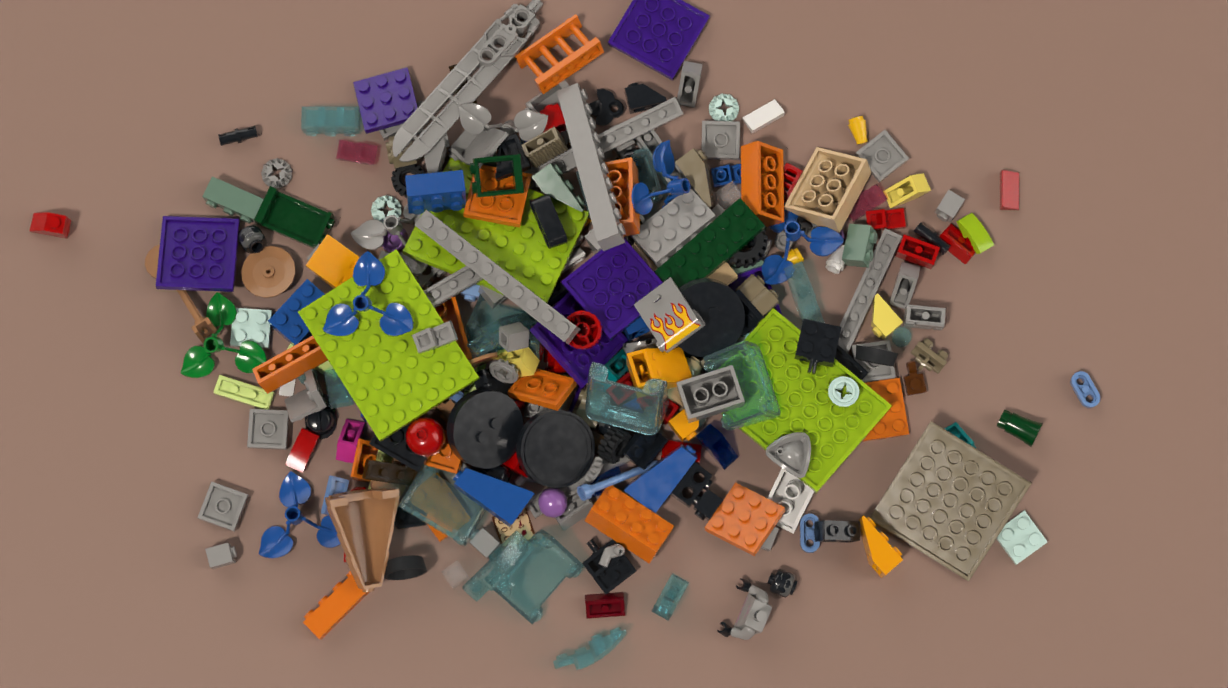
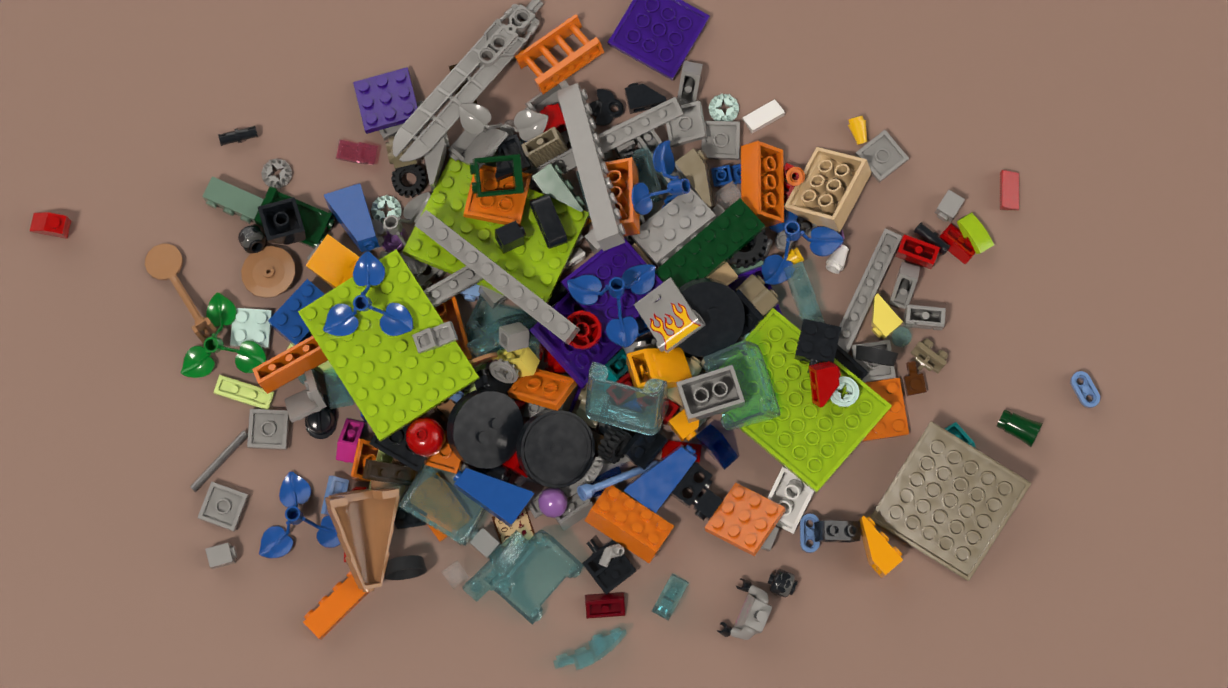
(197, 254): dark purple plate -> none
(219, 461): none -> flat silver bar
(282, 222): none -> black slope
(287, 389): white sticker -> none
(302, 450): red slope -> none
(330, 120): clear light blue brick -> none
(354, 216): none -> blue slope
(435, 192): blue brick -> none
(510, 236): none -> black brick
(637, 278): none -> blue plant
(687, 127): none -> light grey plate
(790, 180): none -> orange plate
(791, 453): light grey hat -> none
(823, 381): none -> red slope
(859, 245): sand green brick -> none
(867, 201): clear pink slope -> none
(886, 219): red slope -> none
(907, 190): light yellow slope -> none
(1020, 538): light aqua plate -> none

